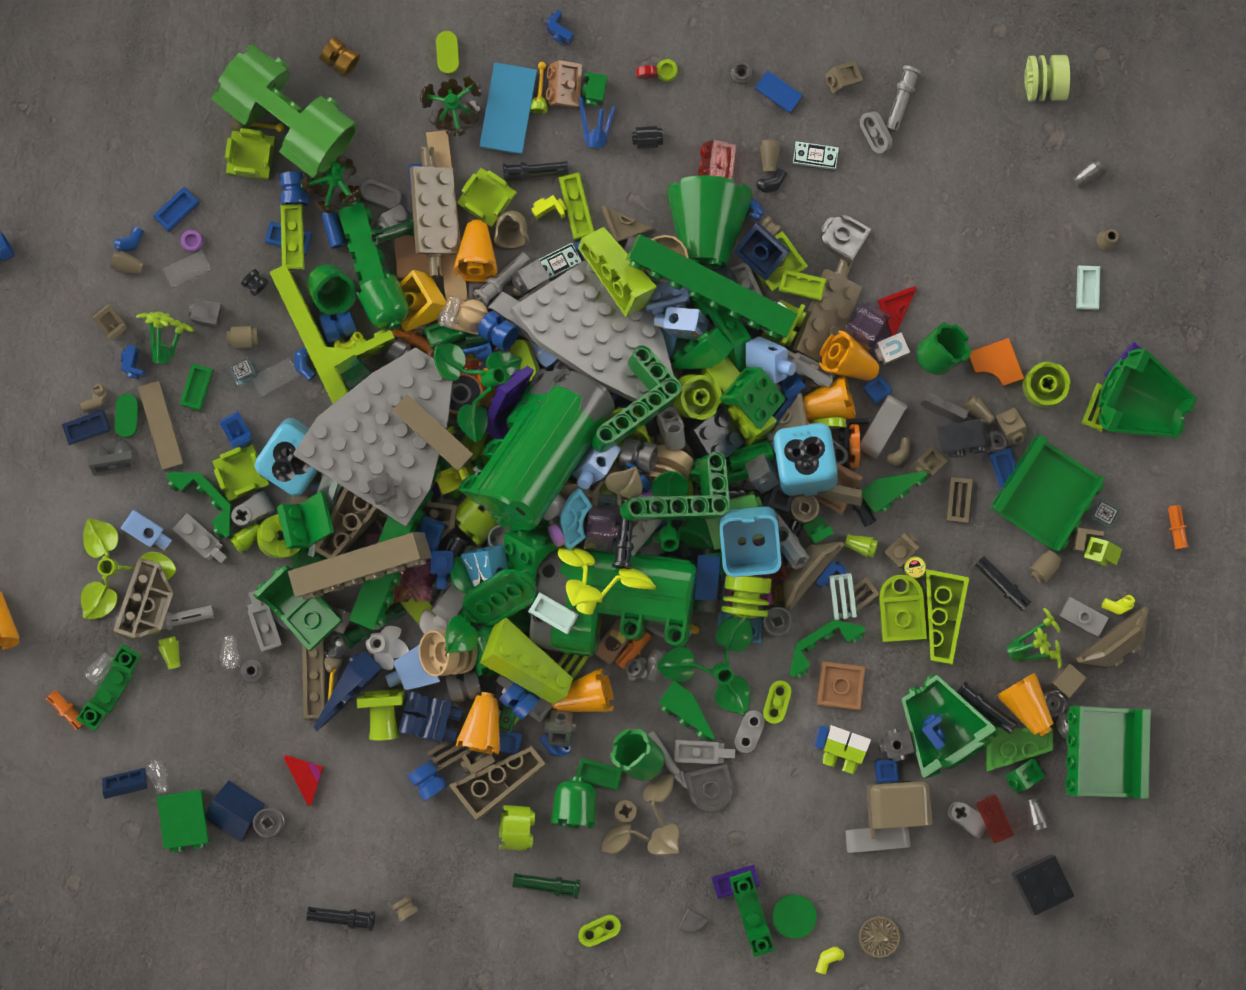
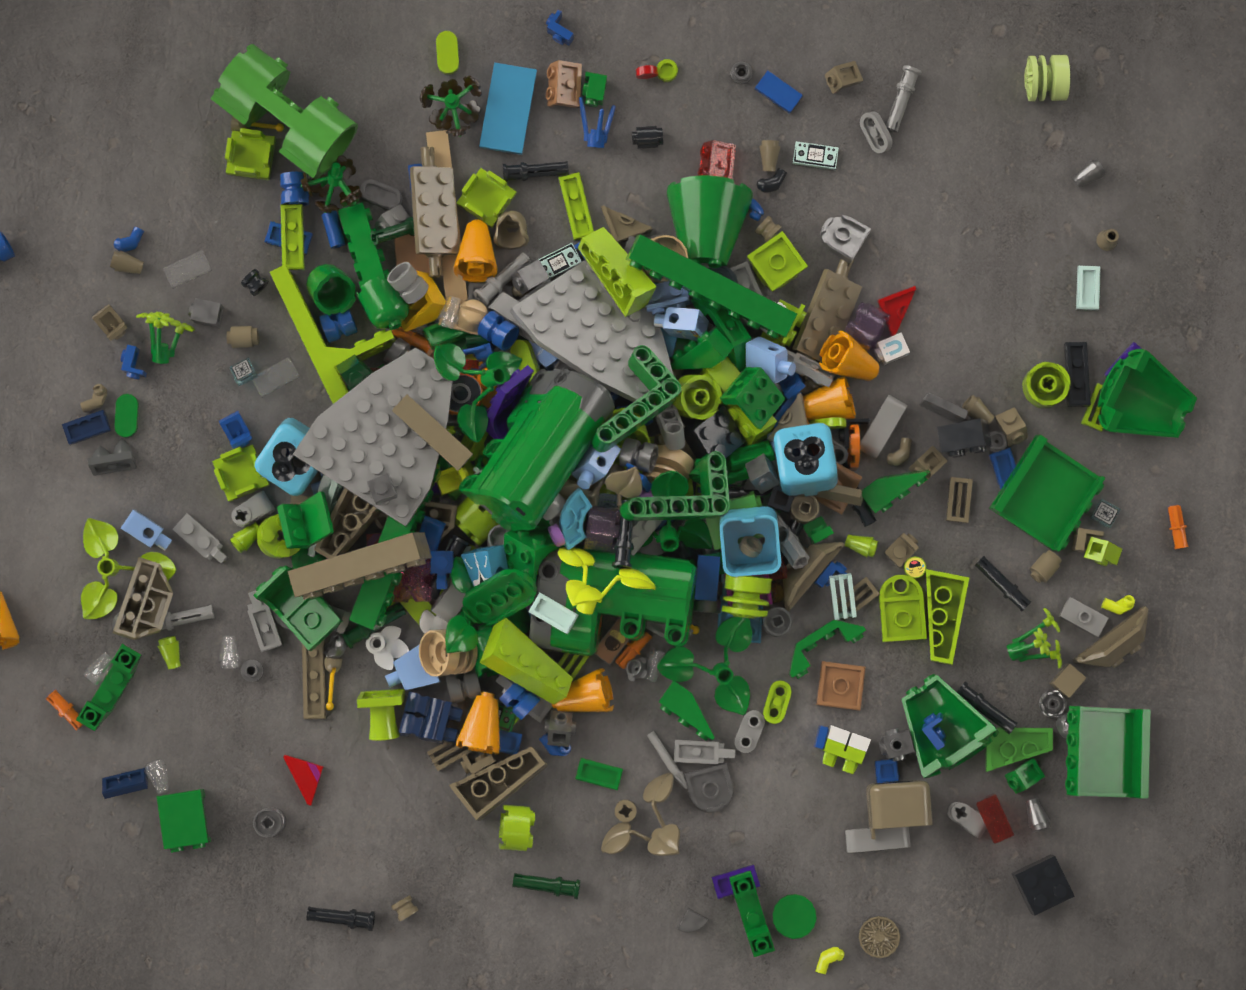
(161, 425): dark tan tile -> none
(176, 209): blue tile -> none
(183, 481): green slope -> none
(192, 241): medium lavender tile -> none
(196, 387): green tile -> none
(233, 810): dark blue slope -> none
(301, 364): blue arm -> none
(345, 62): pearl gold wheel -> none
(356, 677): dark blue wedge -> none
(357, 336): neon yellow arm -> none
(407, 282): none -> light grey wheel
(427, 780): blue wheel -> none
(539, 104): hinge -> none
(544, 206): neon yellow bracket -> none
(574, 804): green cylinder -> none
(600, 932): lime plate -> none
(637, 755): green cylinder -> none
(750, 546): none -> dark tan tile
(762, 251): dark blue slope -> none
(802, 285): lime plate -> none
(877, 389): blue tile -> none
(943, 349): green cylinder -> none
(998, 361): orange tile -> none
(1028, 704): light orange cone -> none
(1077, 367): none -> black tile

